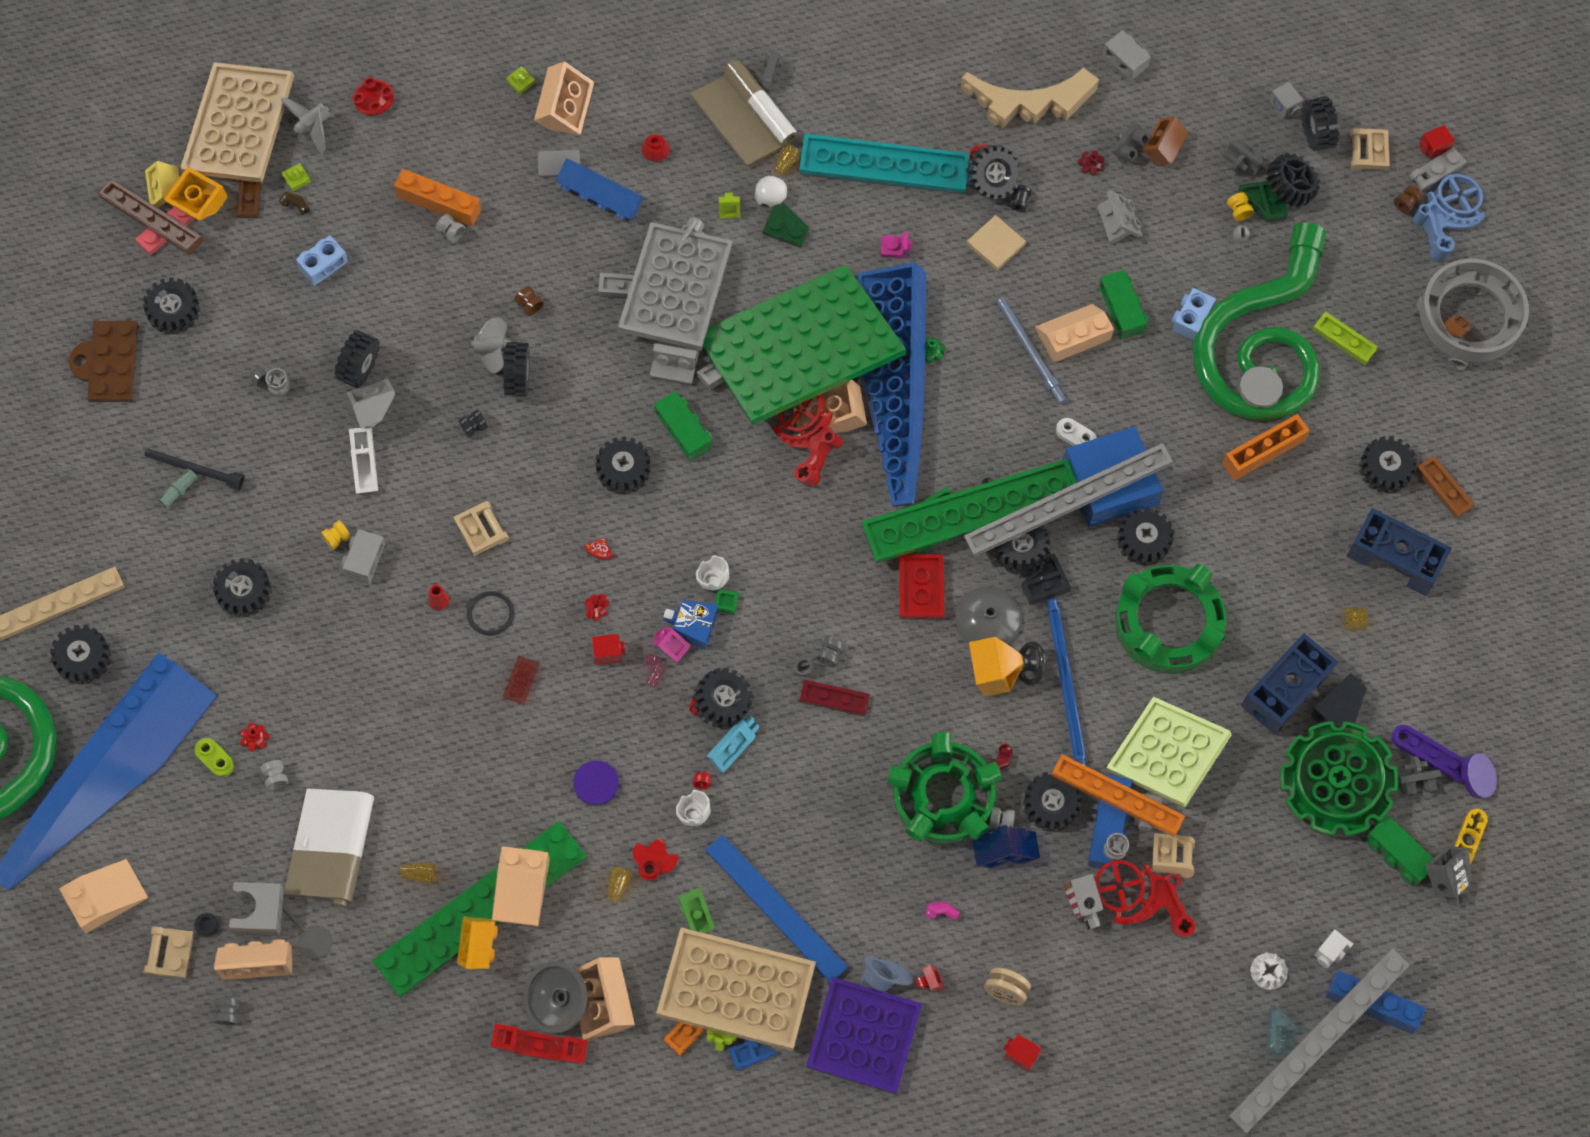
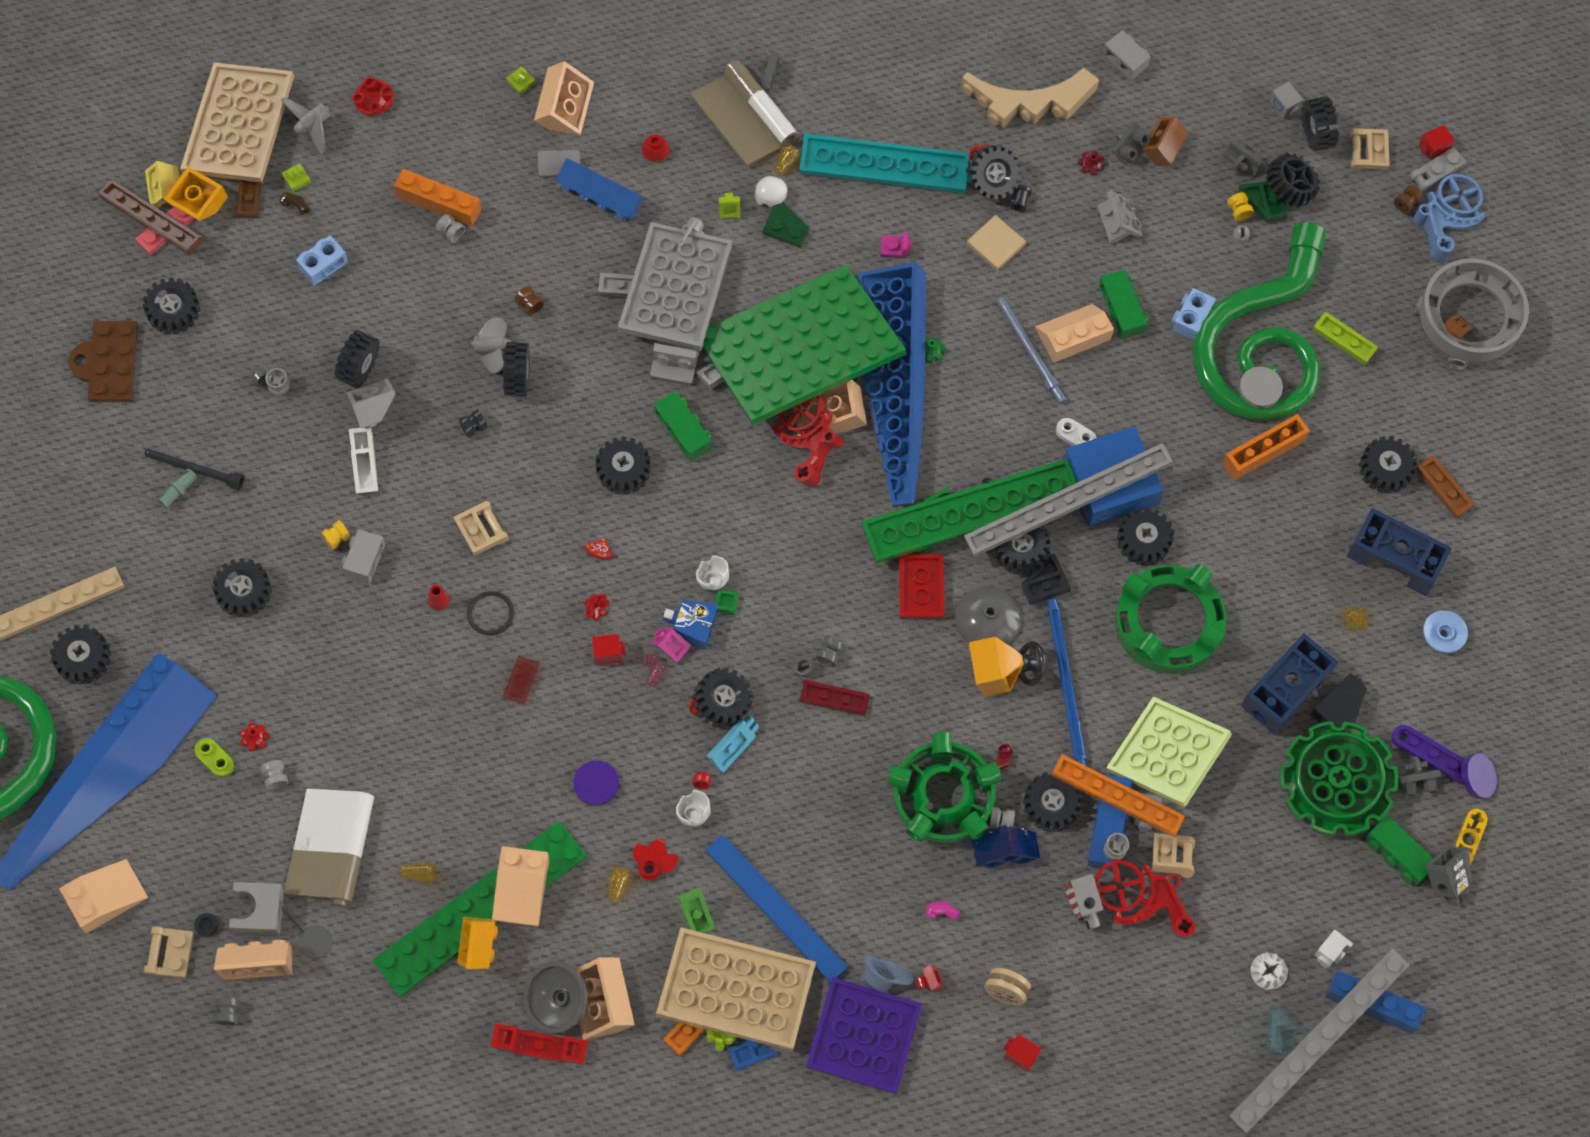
(1452, 625): none -> light blue dish

